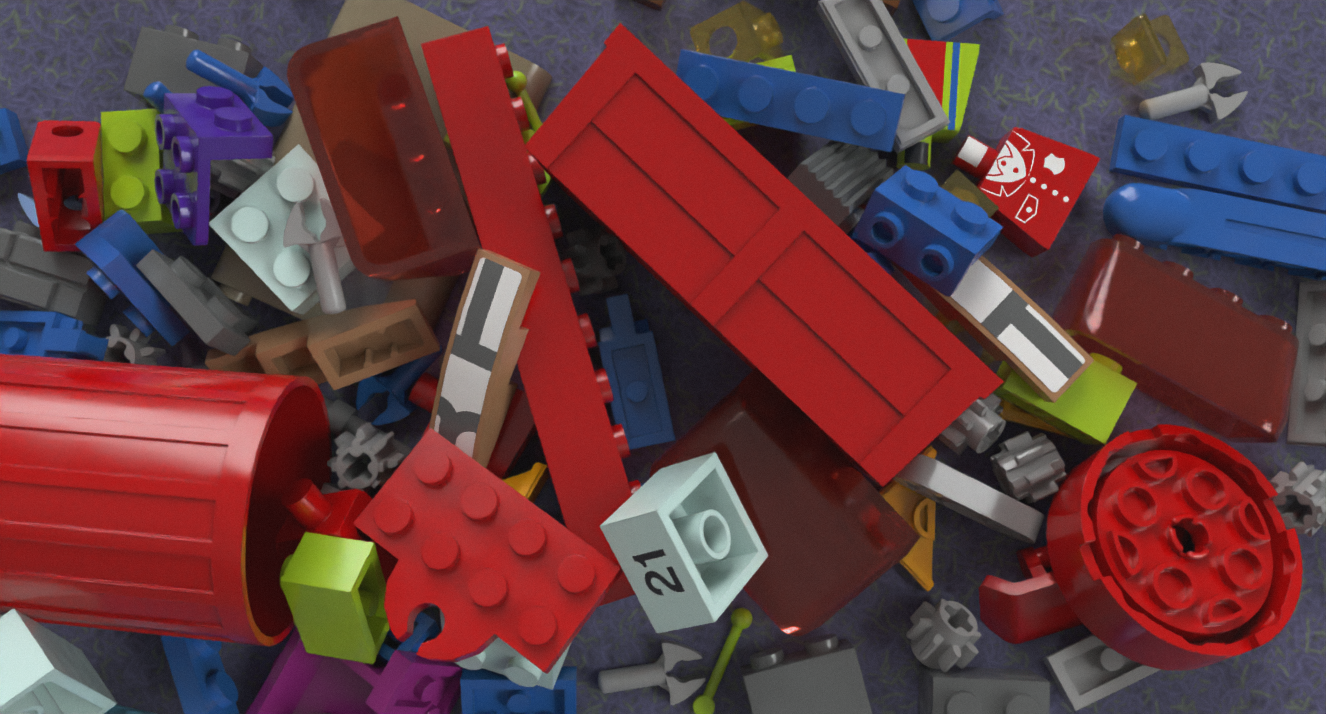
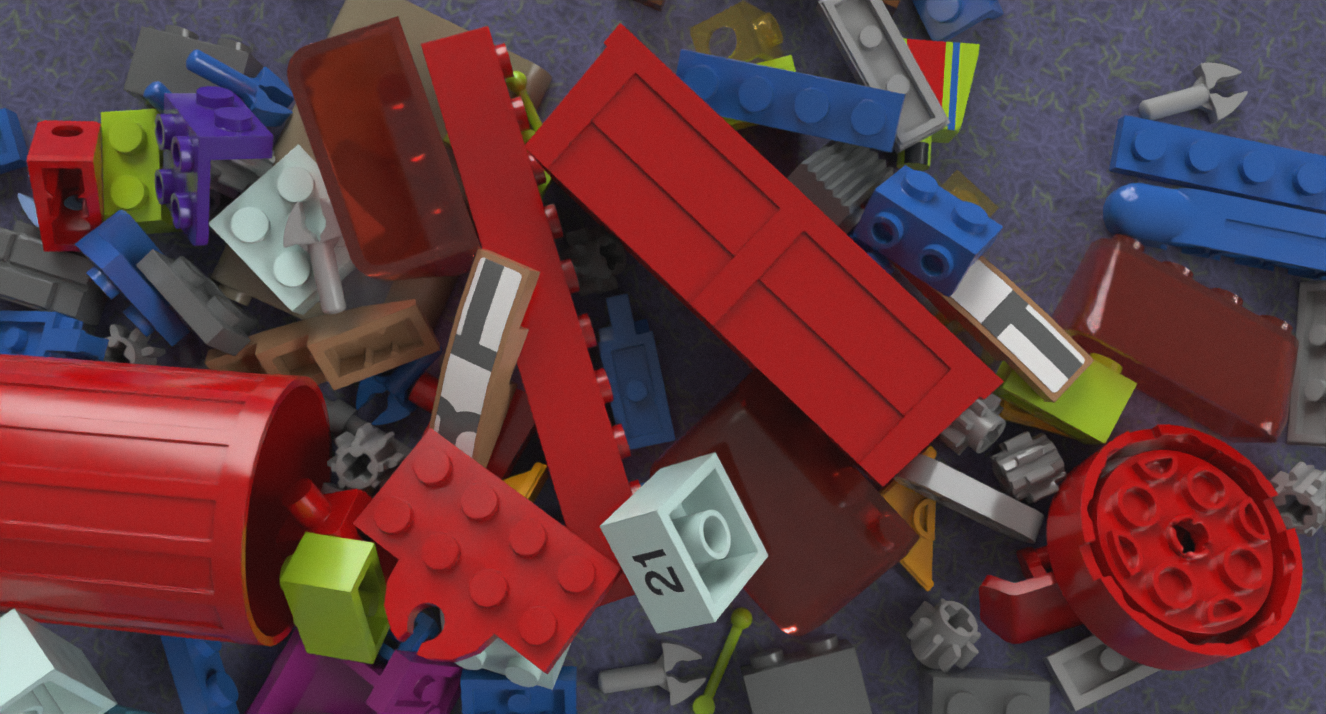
(1030, 182): red torso -> none
(1140, 49): clear yellow bracket -> none

